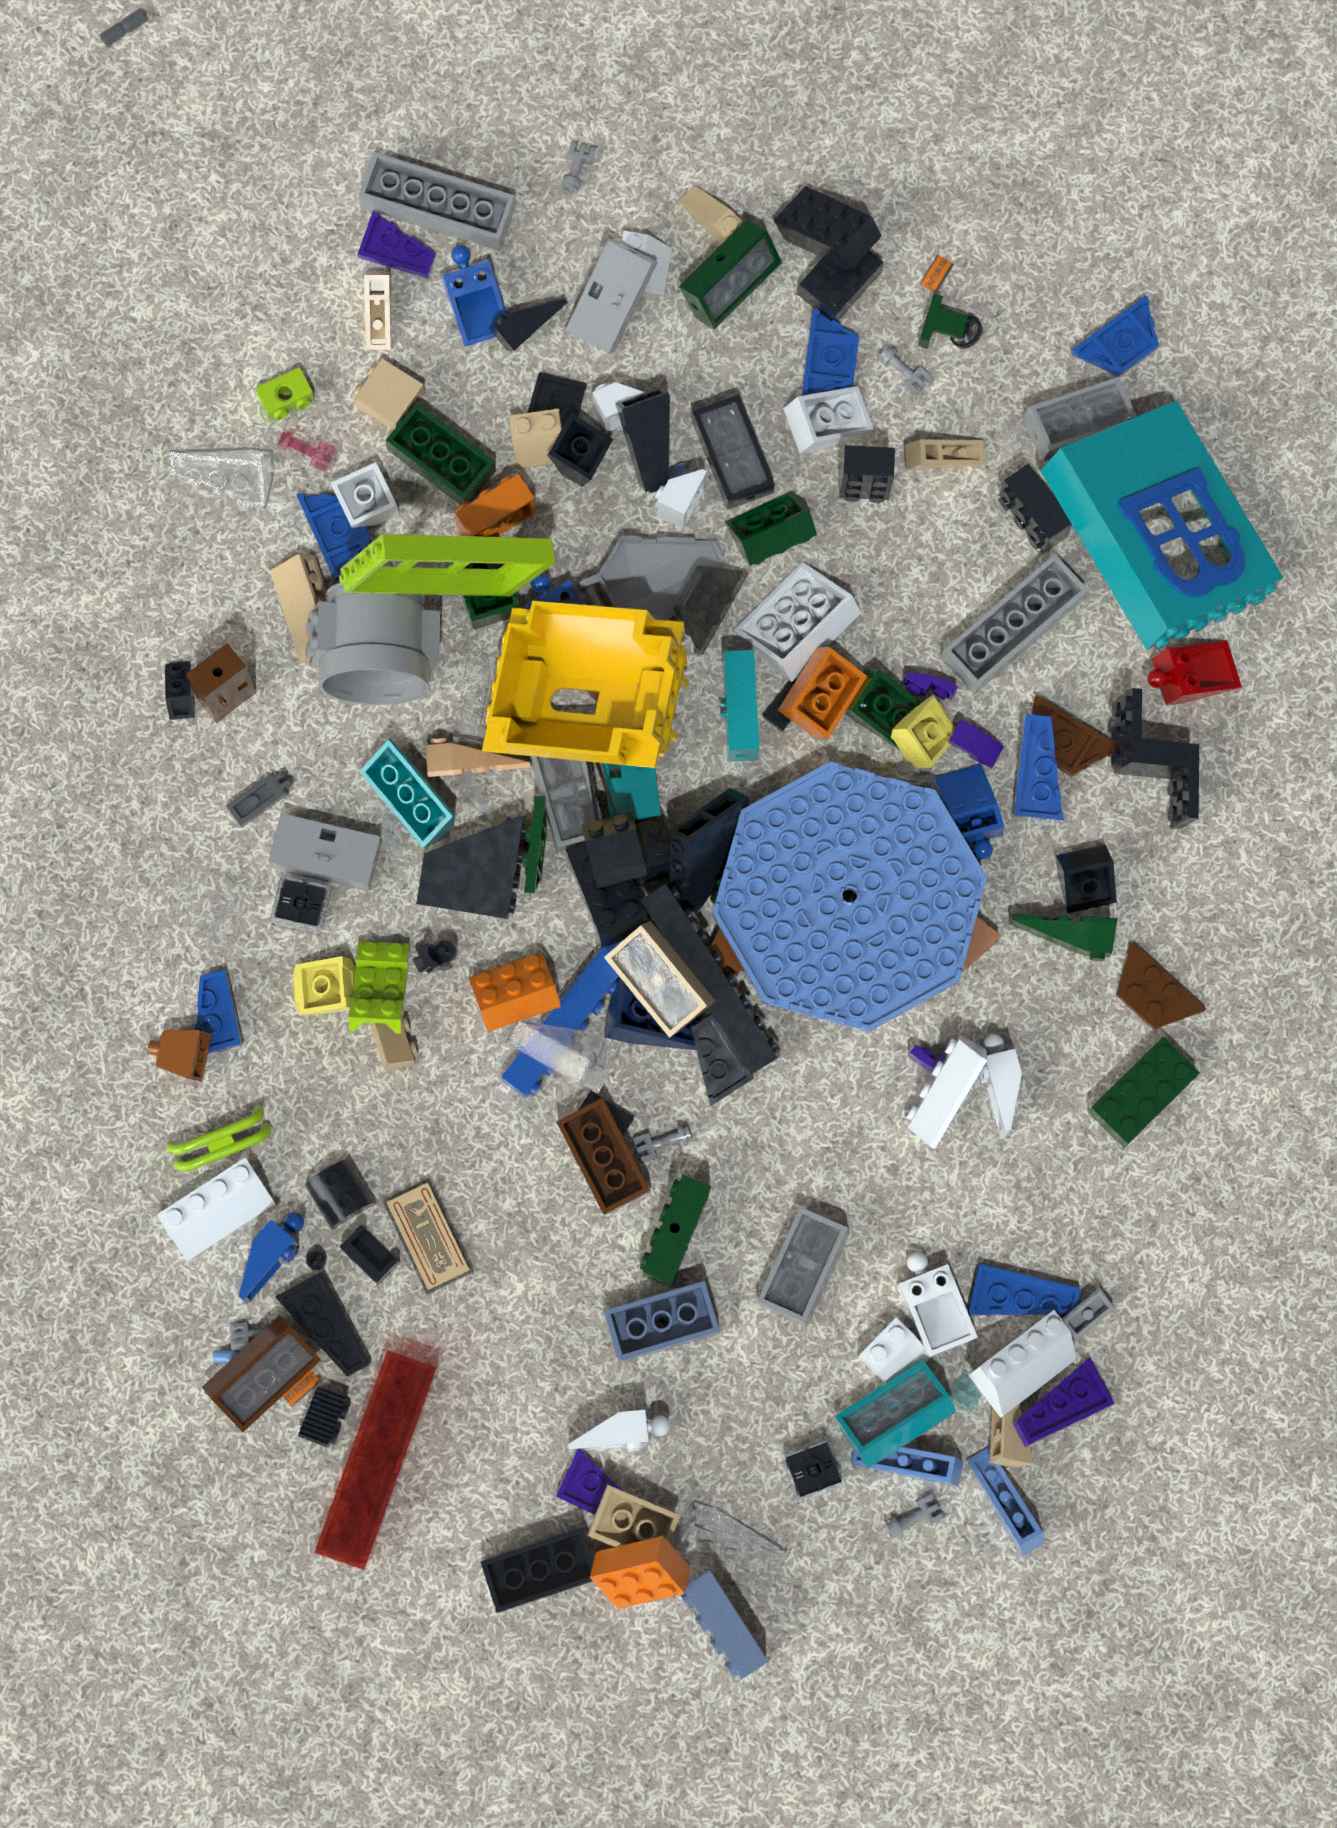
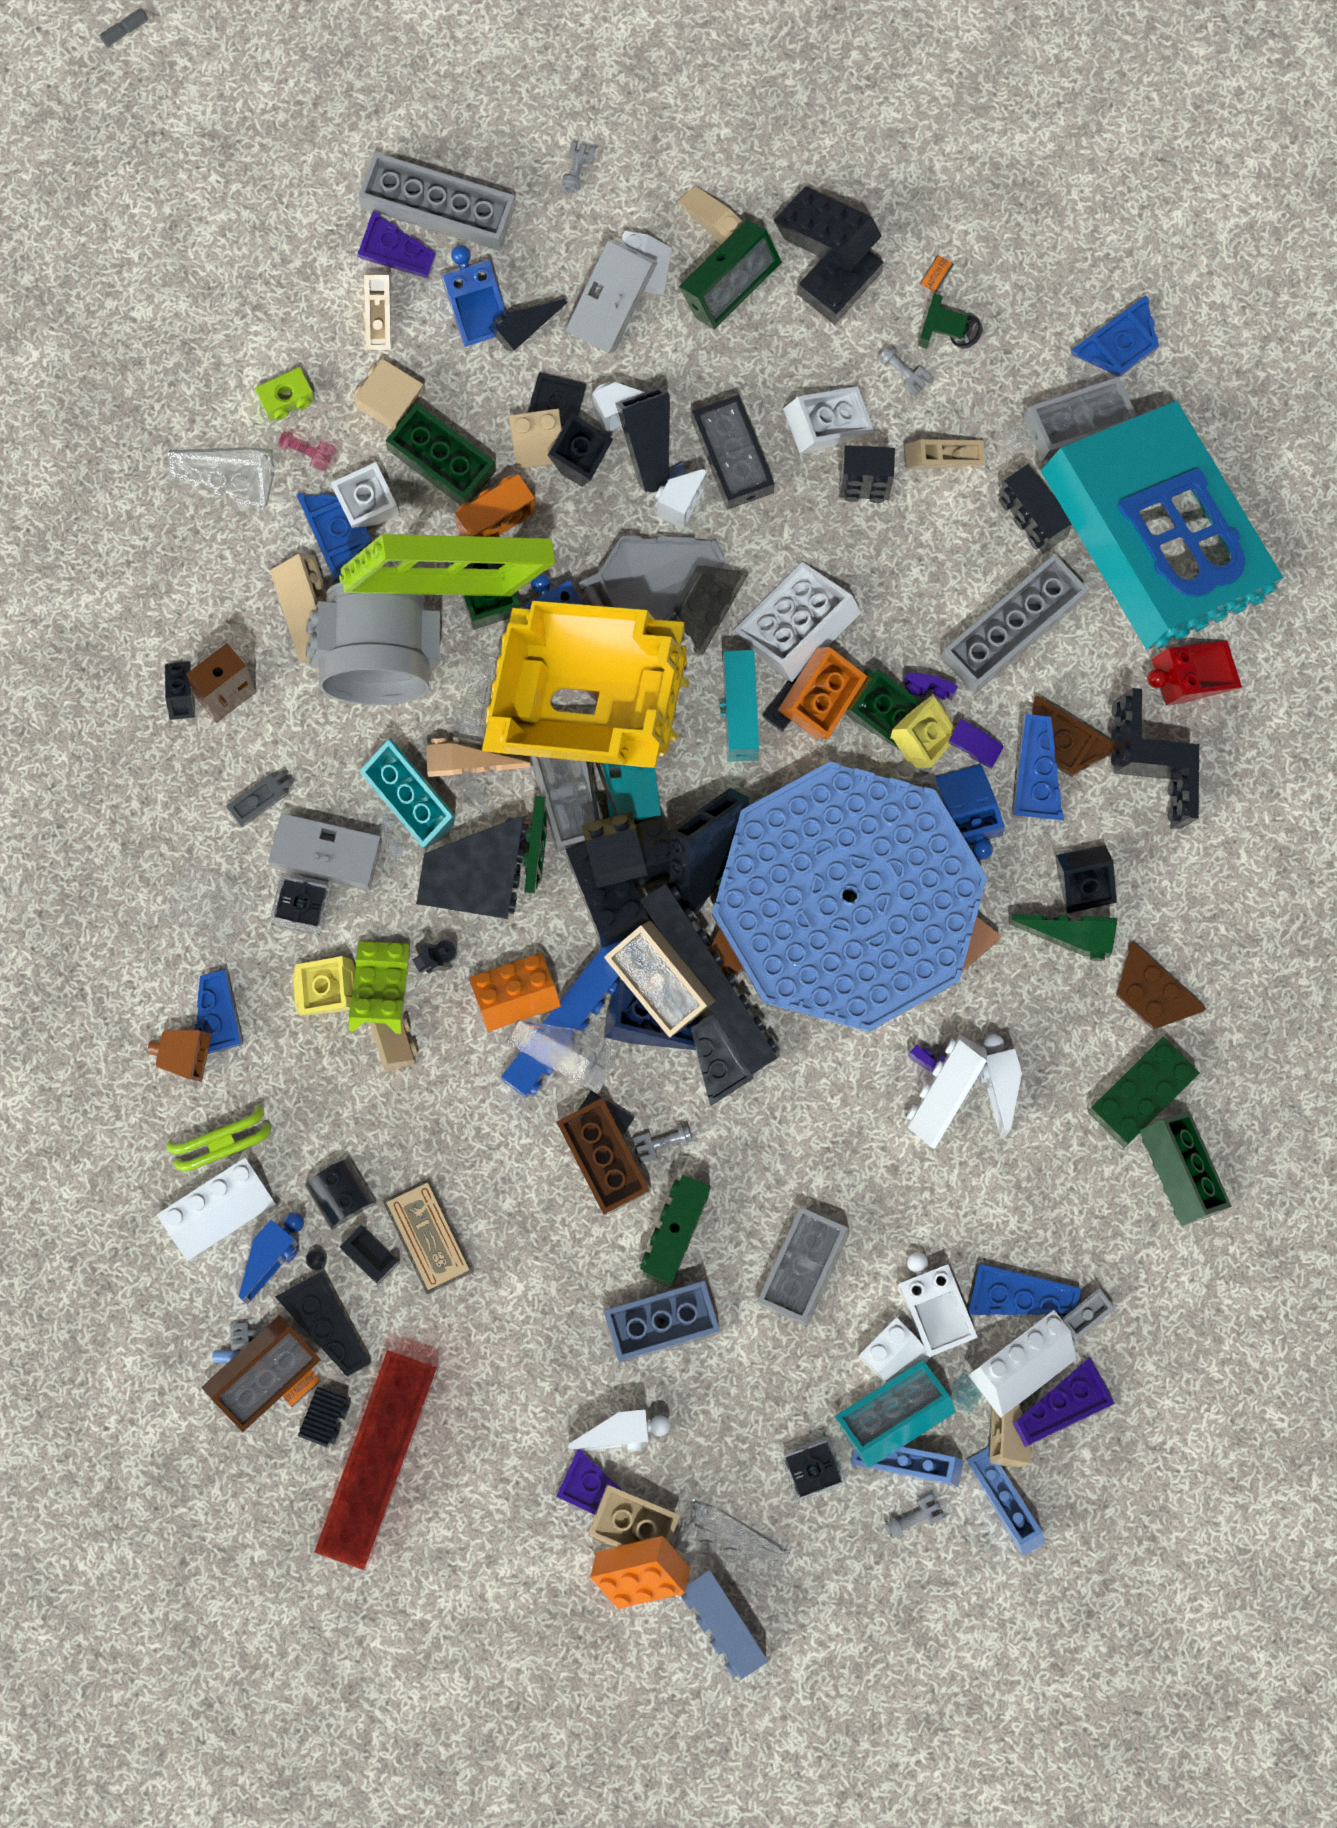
(538, 1570): black brick -> none
(771, 528): dark green slope -> none
(829, 356): blue wing -> none
(1185, 1168): none -> dark green brick

